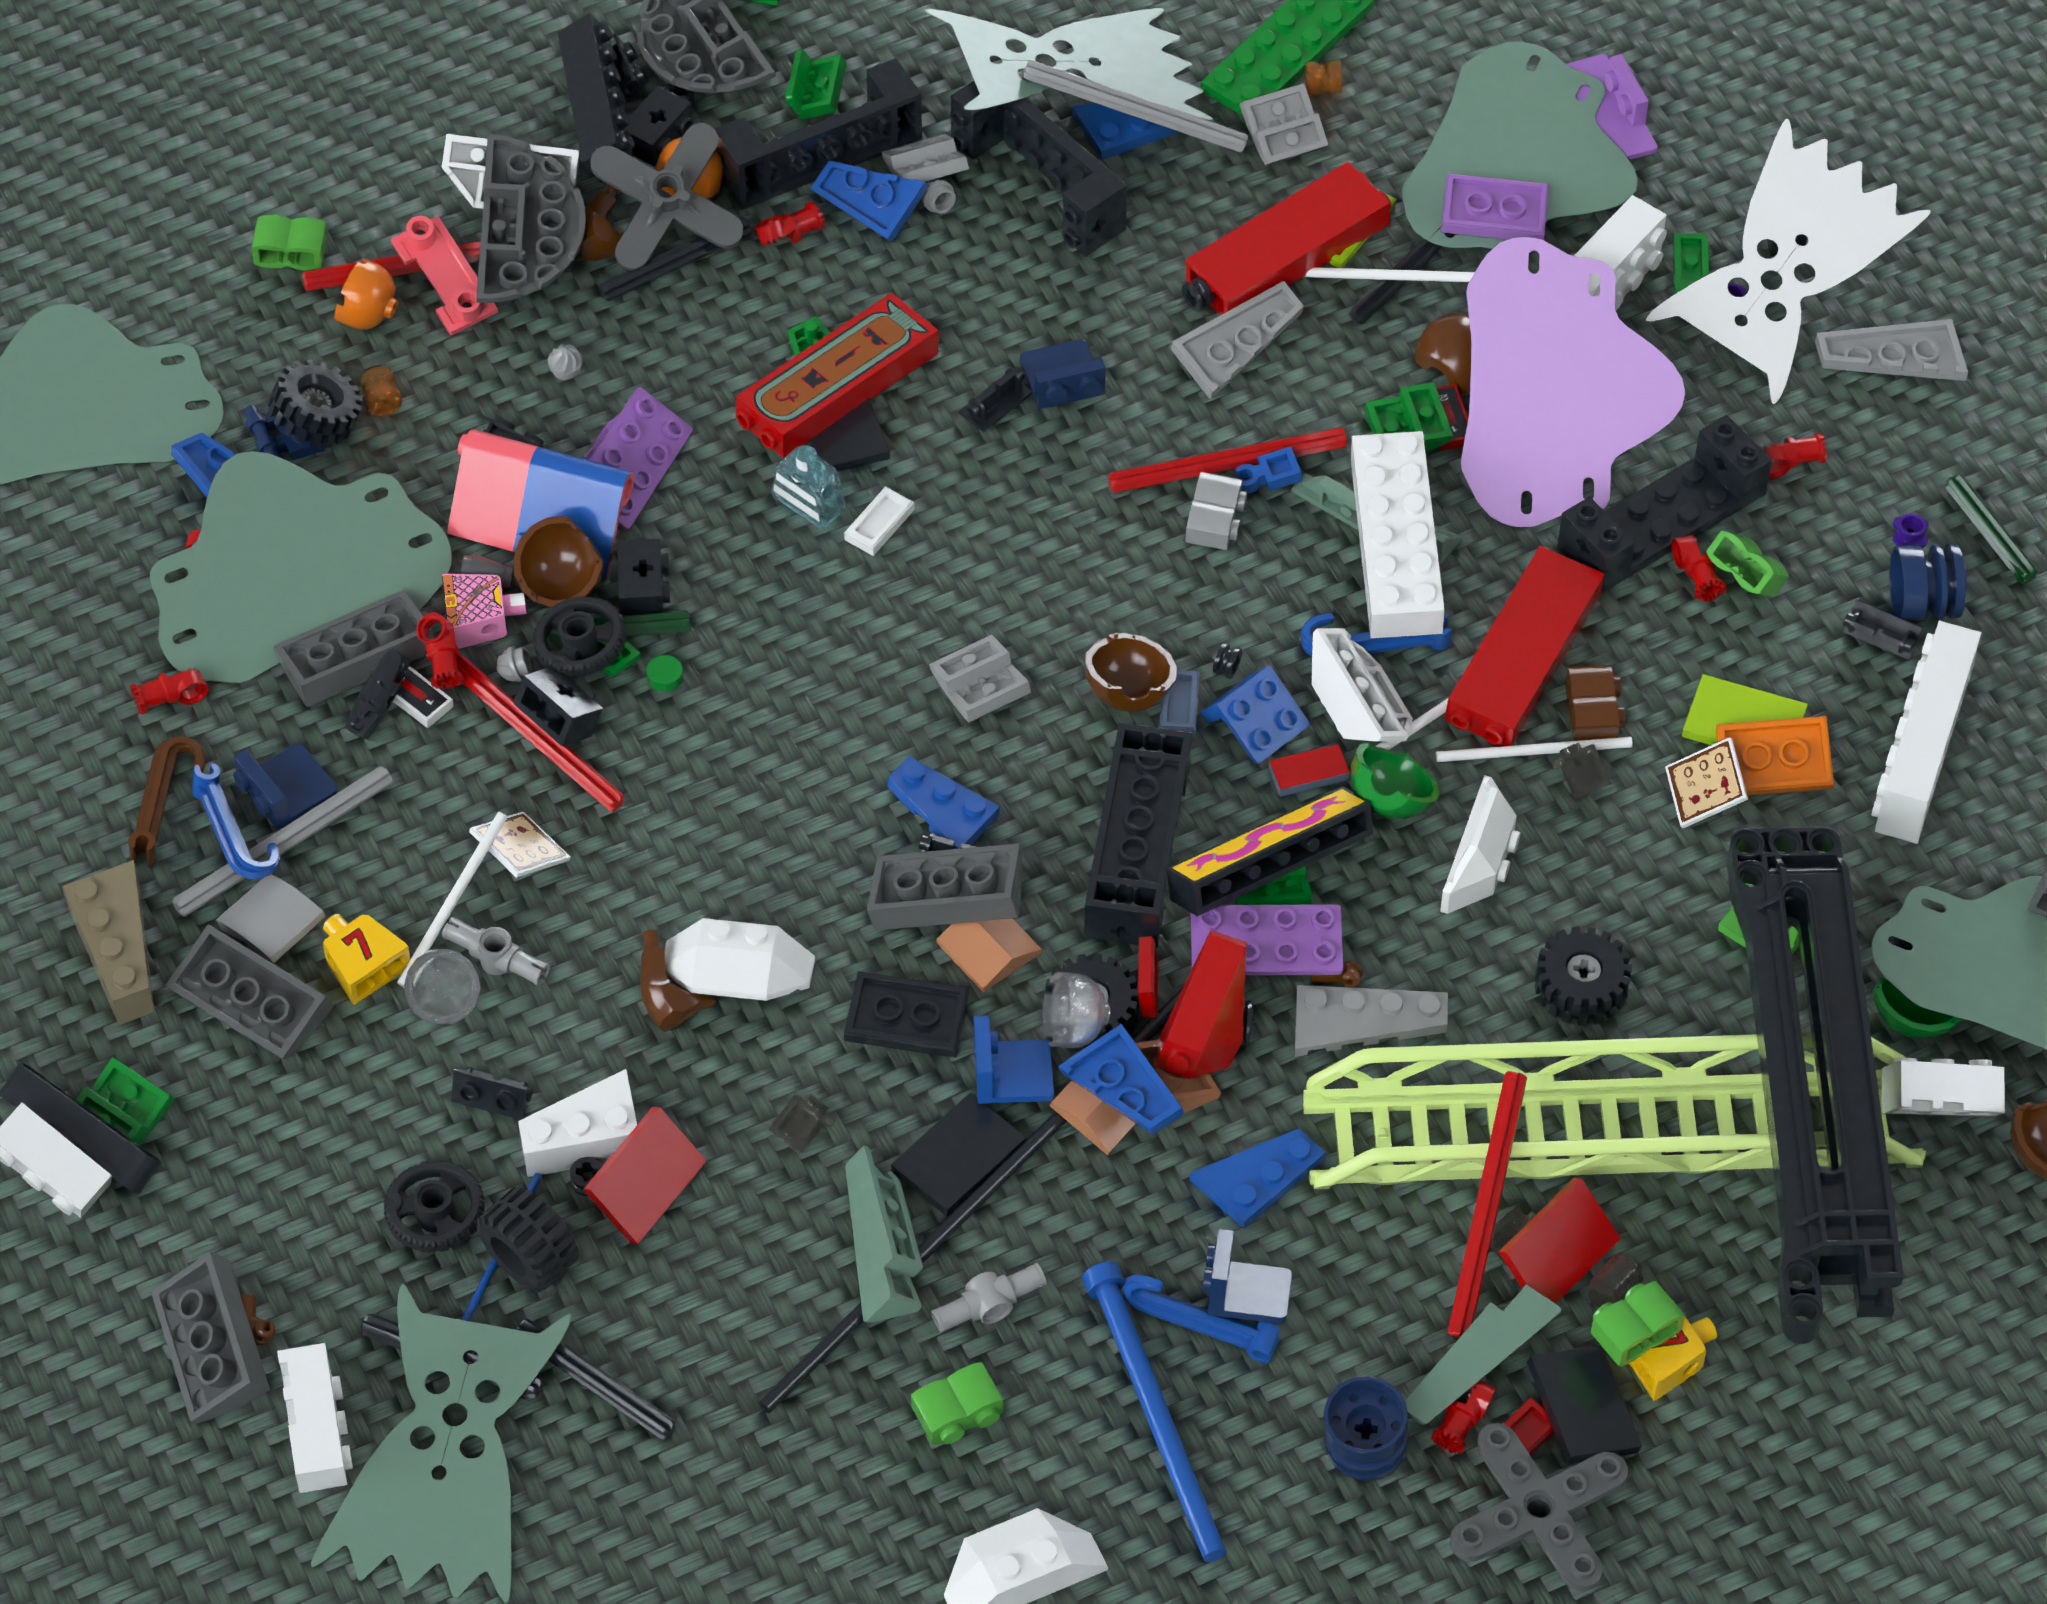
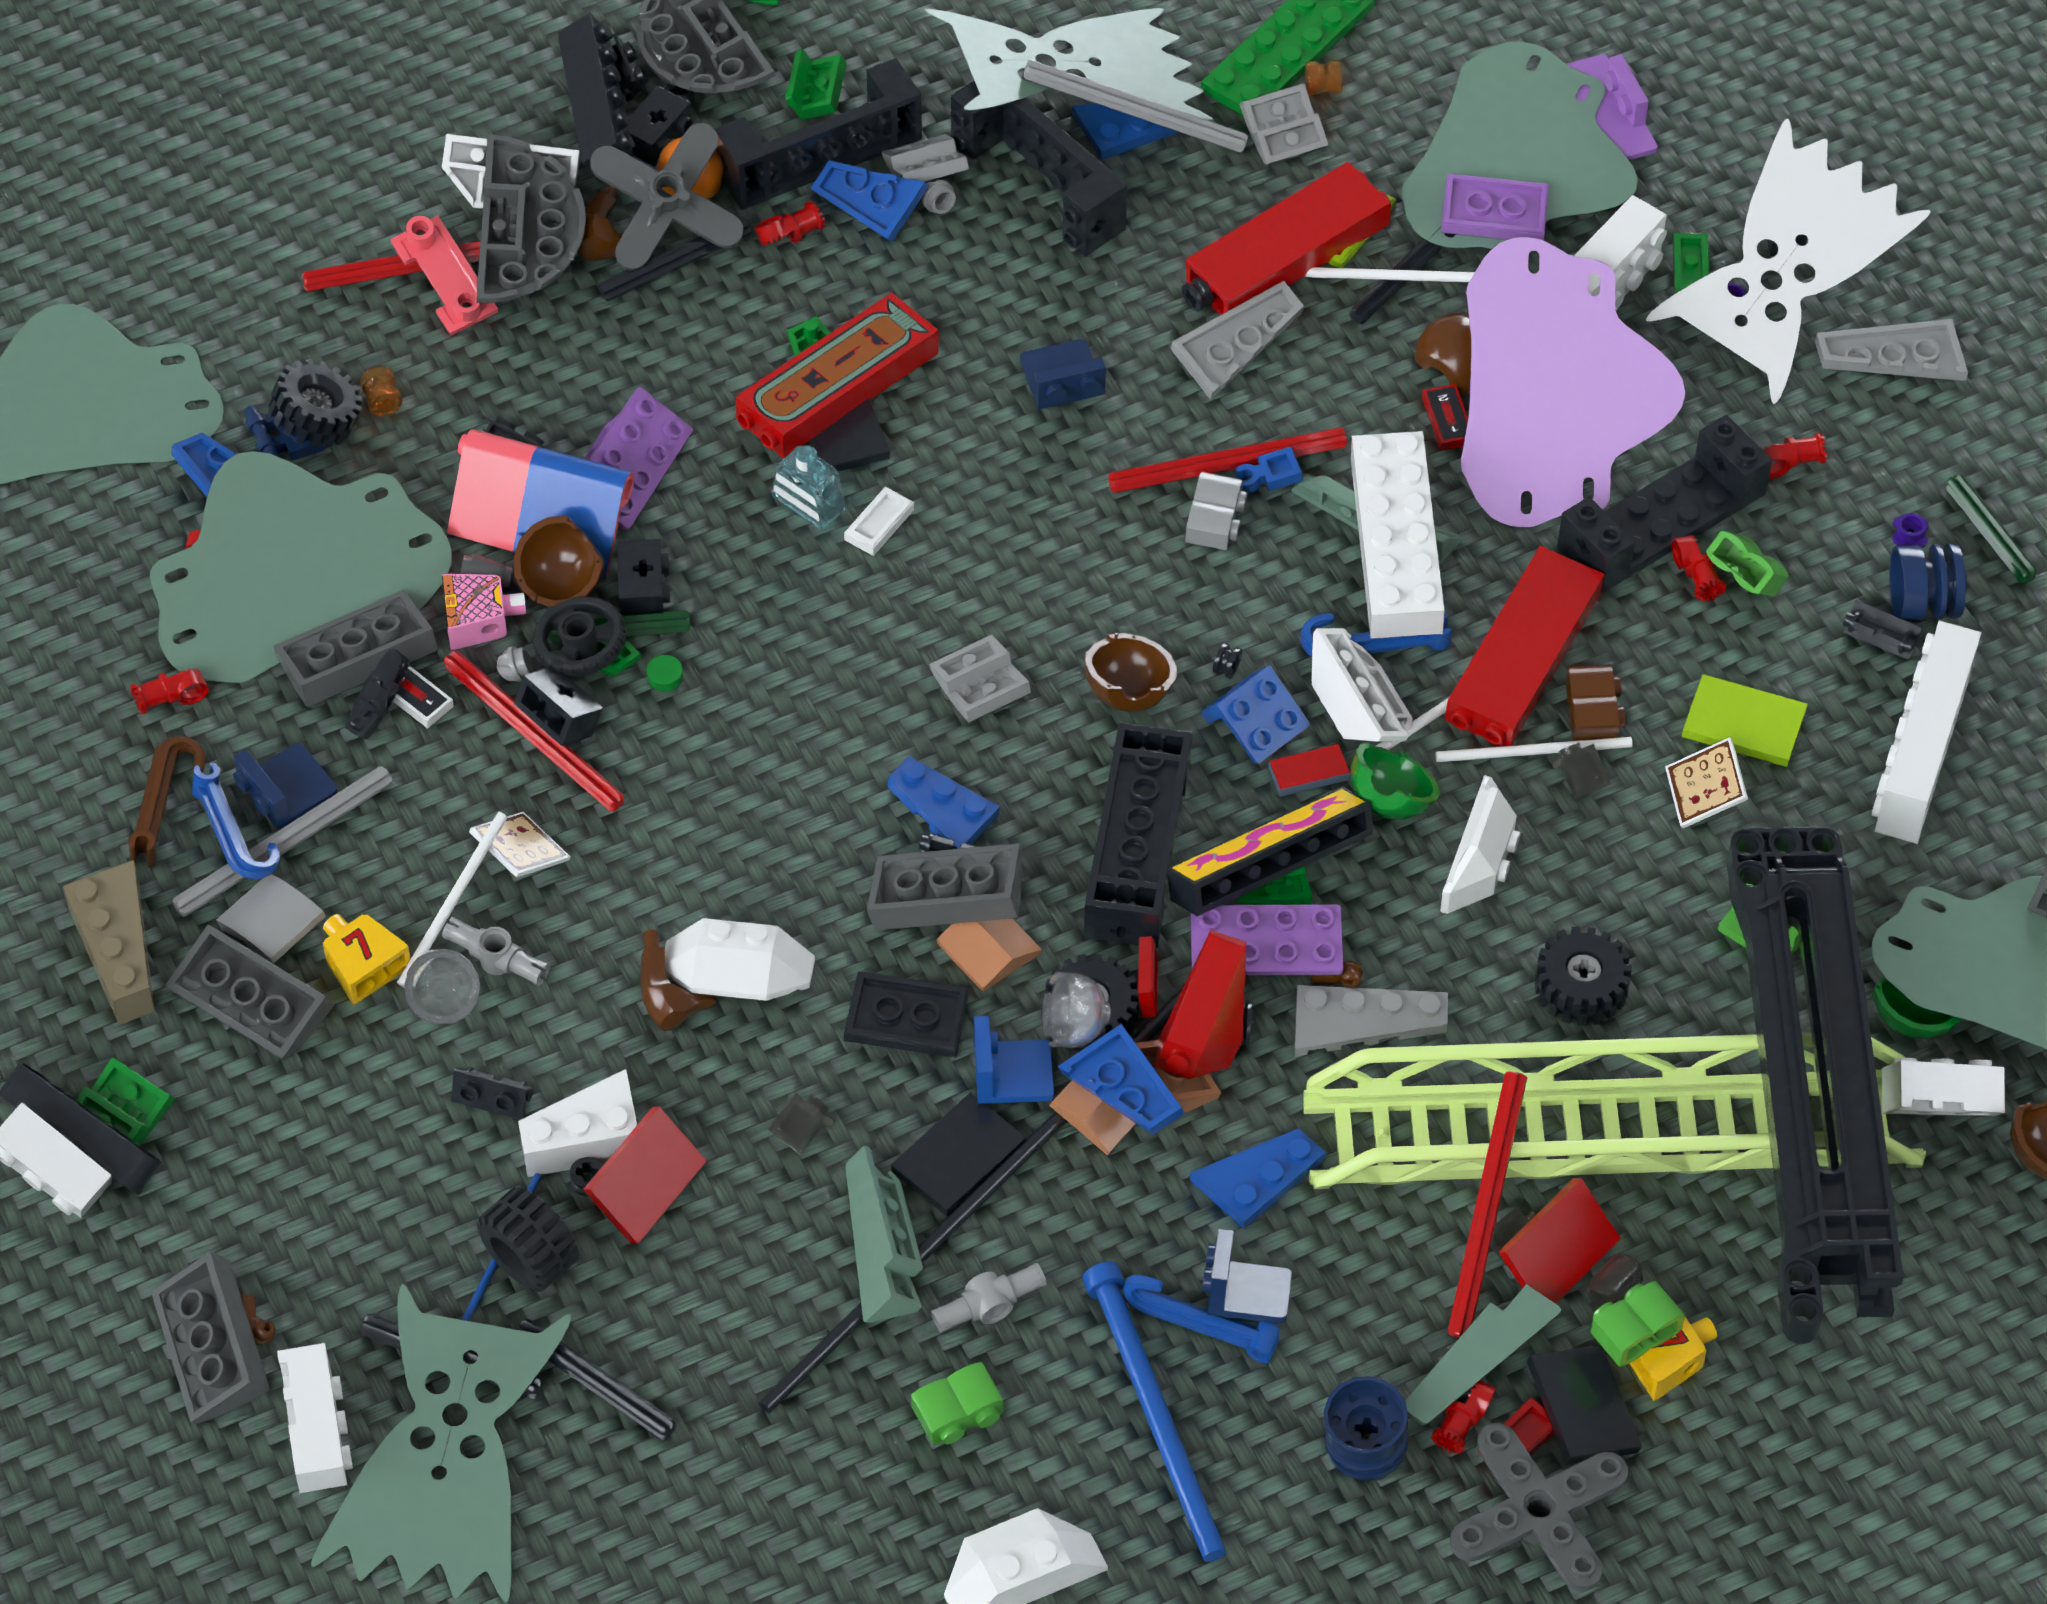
(289, 242): bright green brick -> none
(367, 297): orange cylinder -> none
(434, 1220): black wheel -> none
(440, 651): red connector -> none
(565, 362): light grey plate -> none
(996, 400): black hinge -> none
(1181, 703): sand blue tile -> none
(1413, 411): green slope -> none
(1782, 754): orange tile -> none

